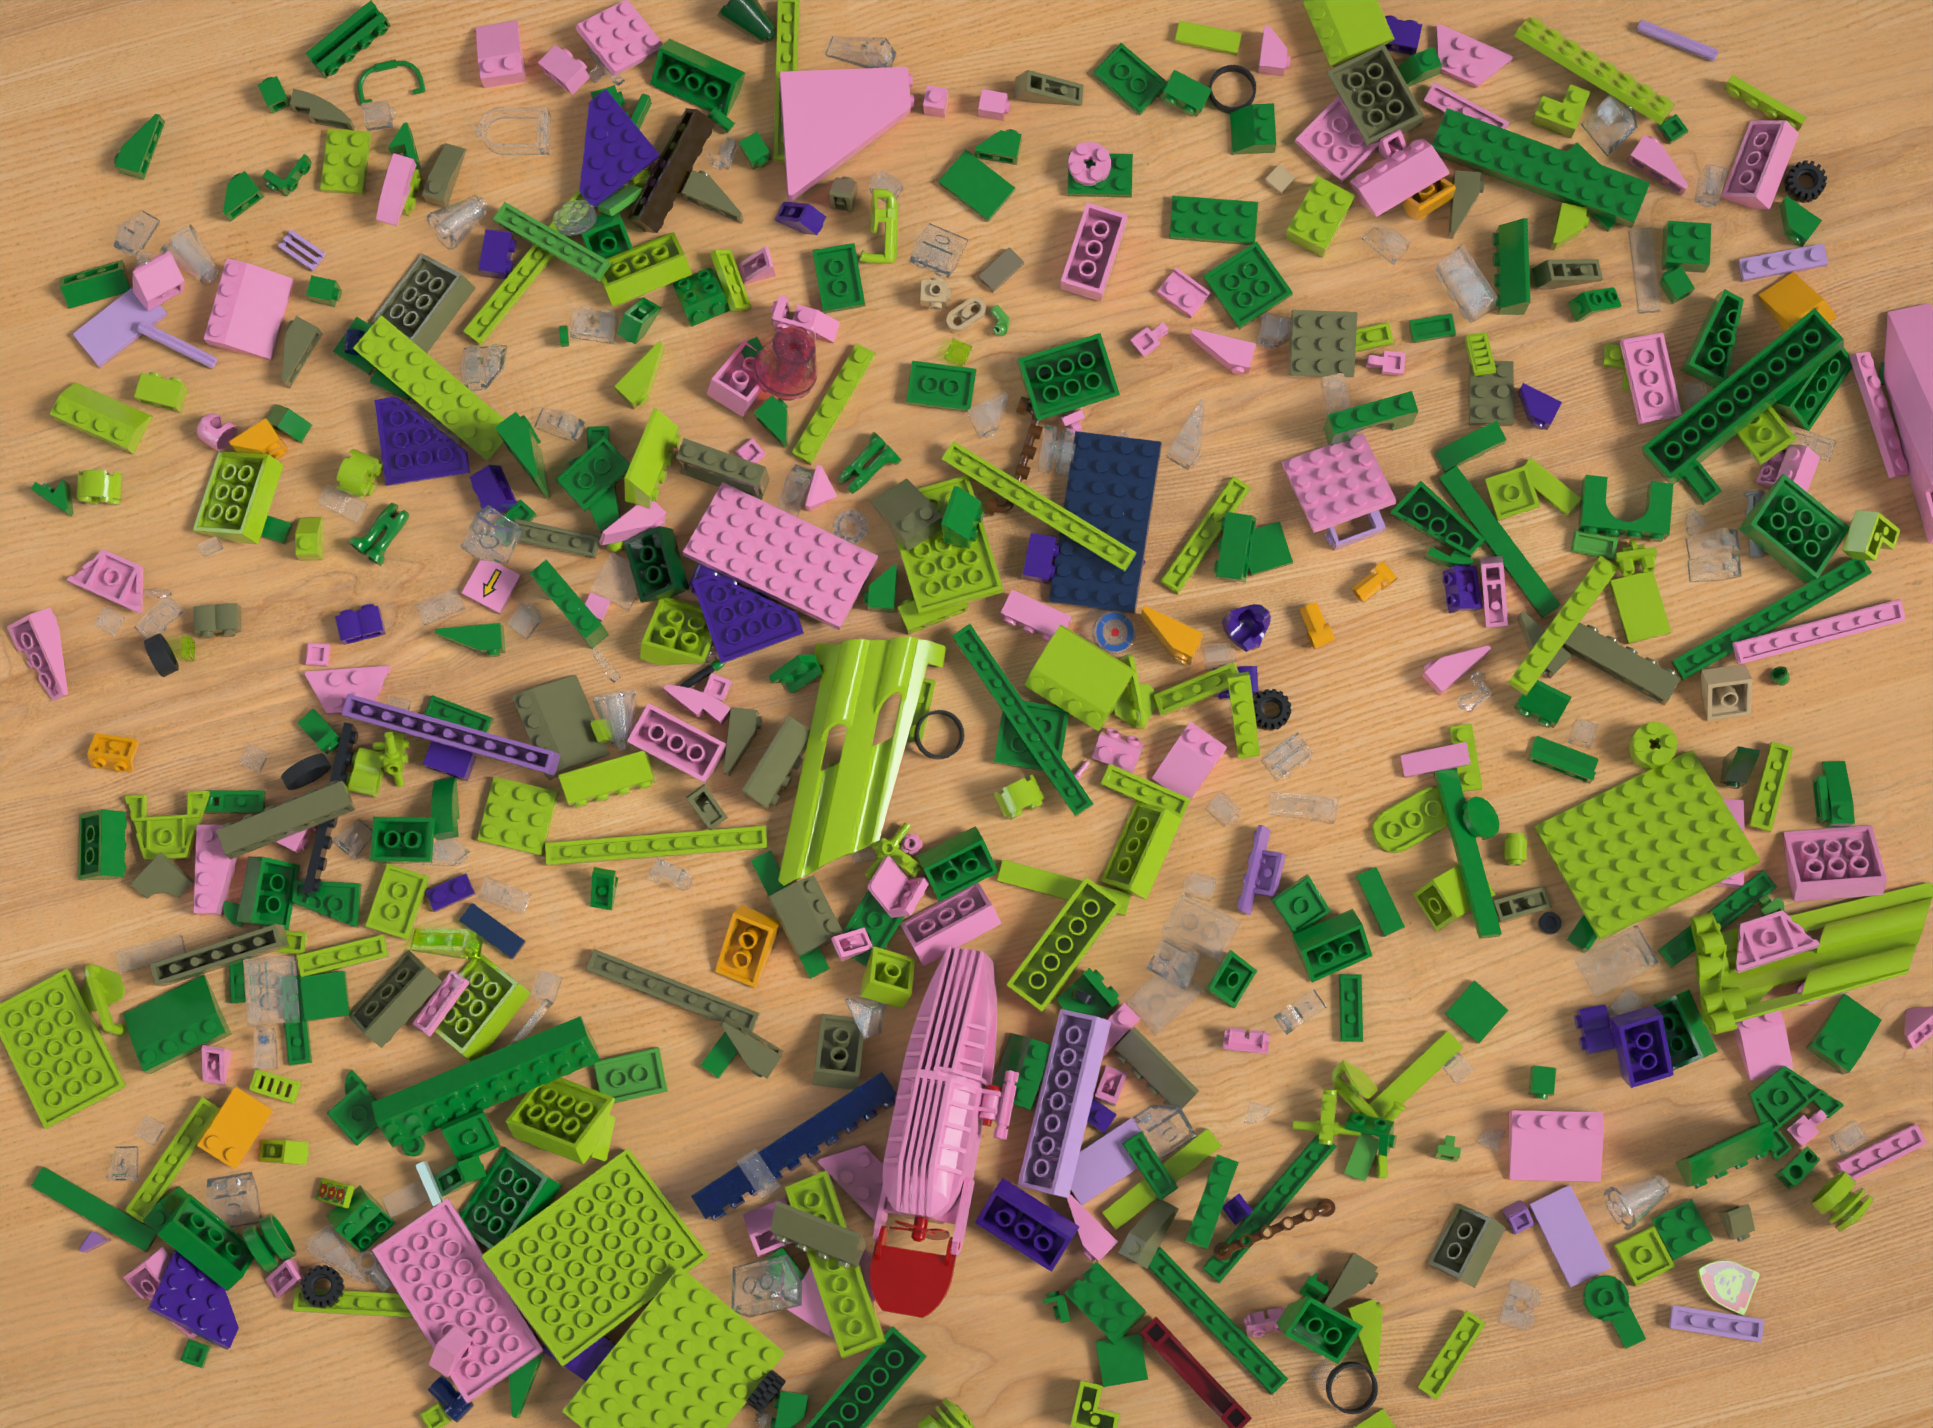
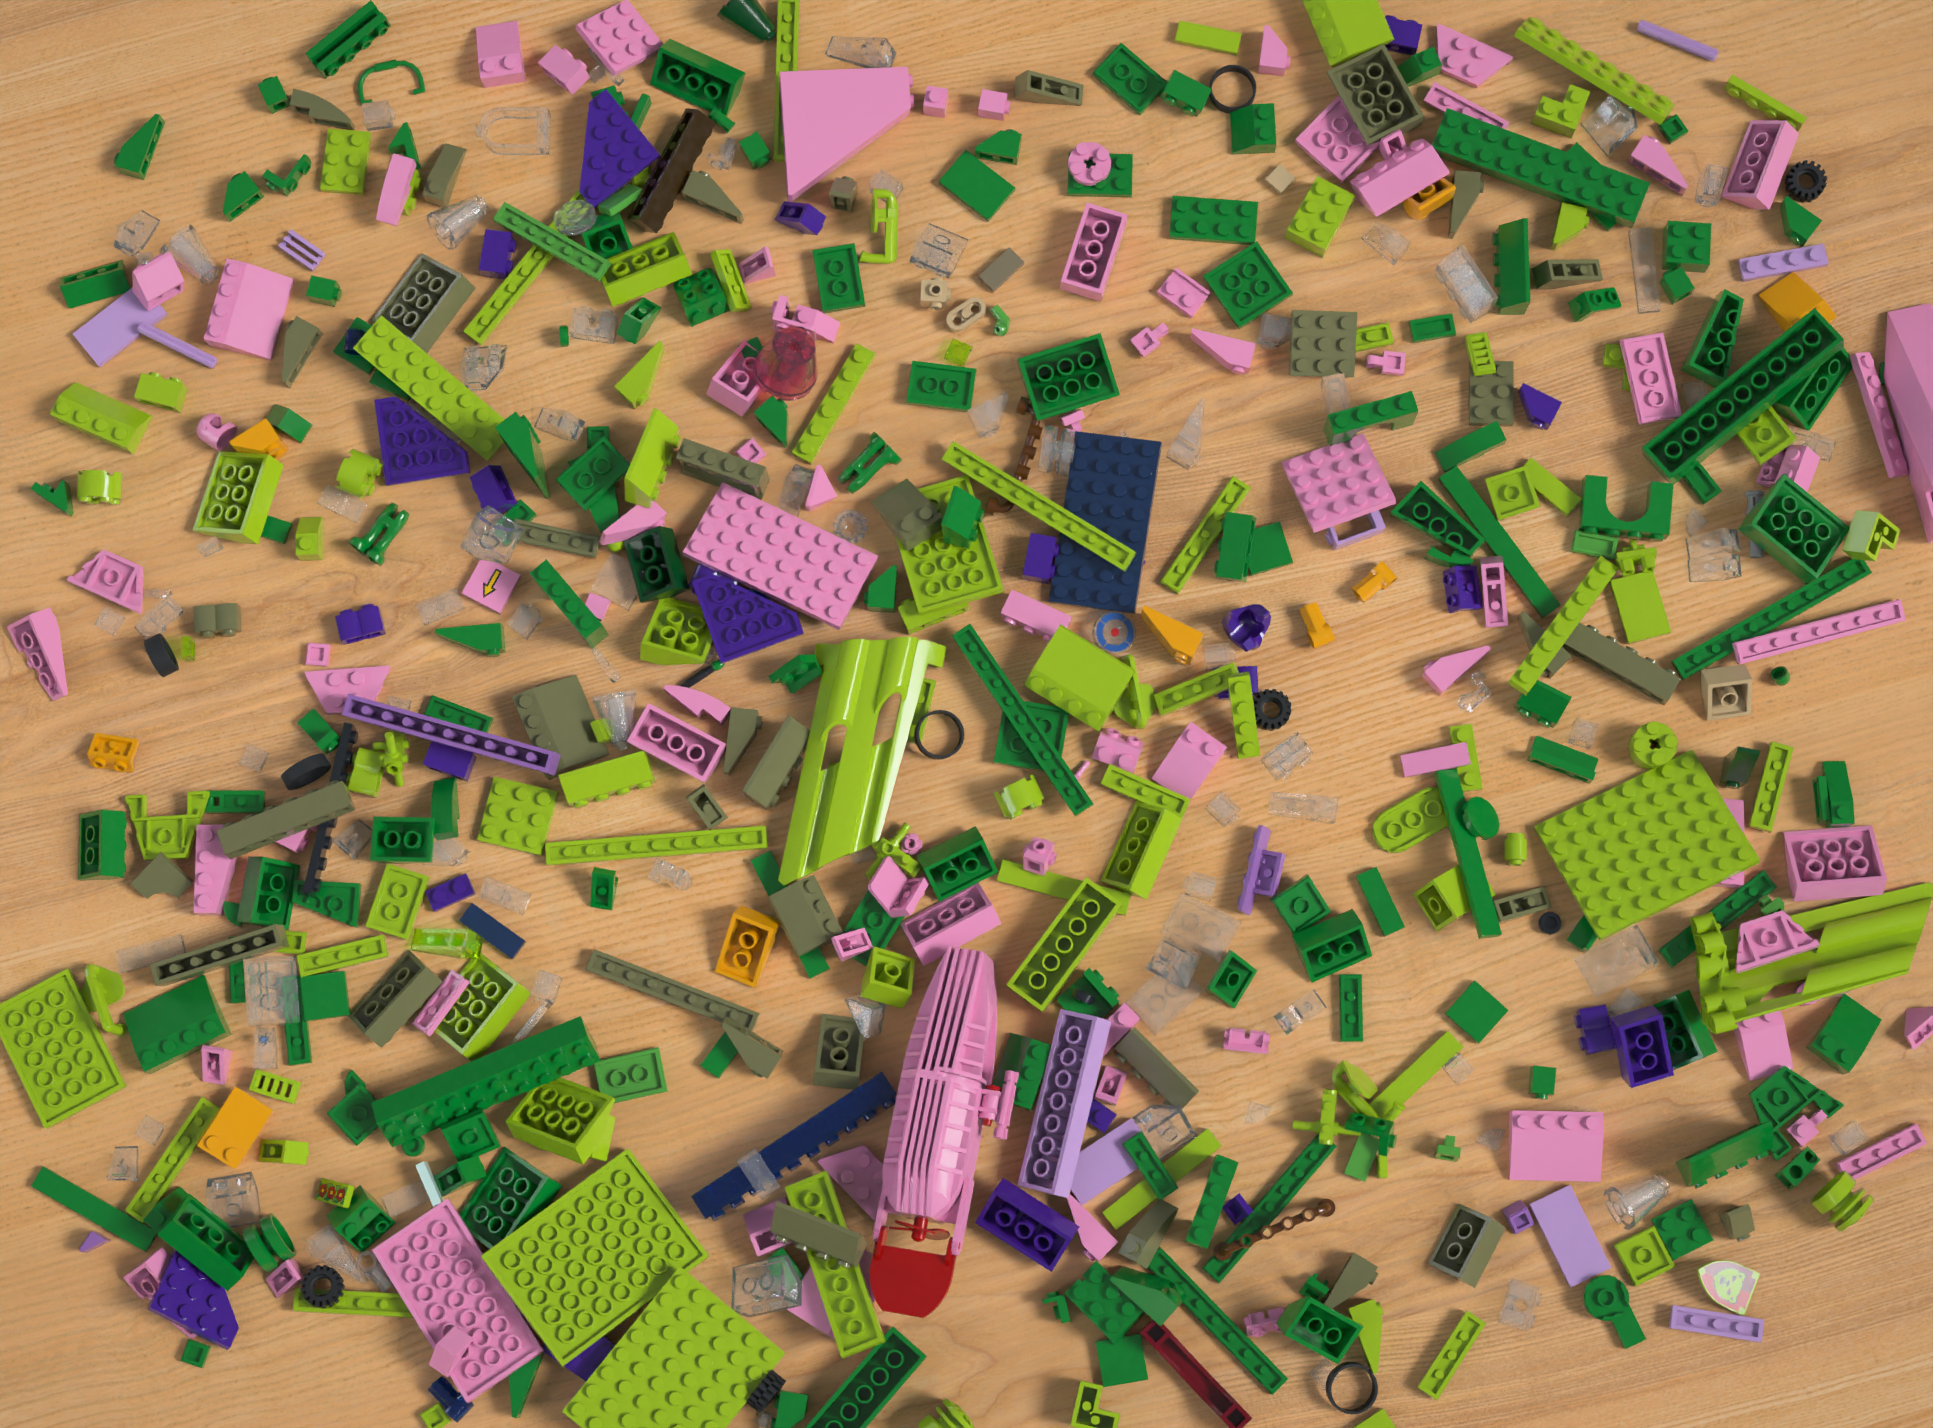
(717, 687): bright pink plate -> none
(1038, 856): none -> bright pink brick
(1151, 1293): none -> green slope

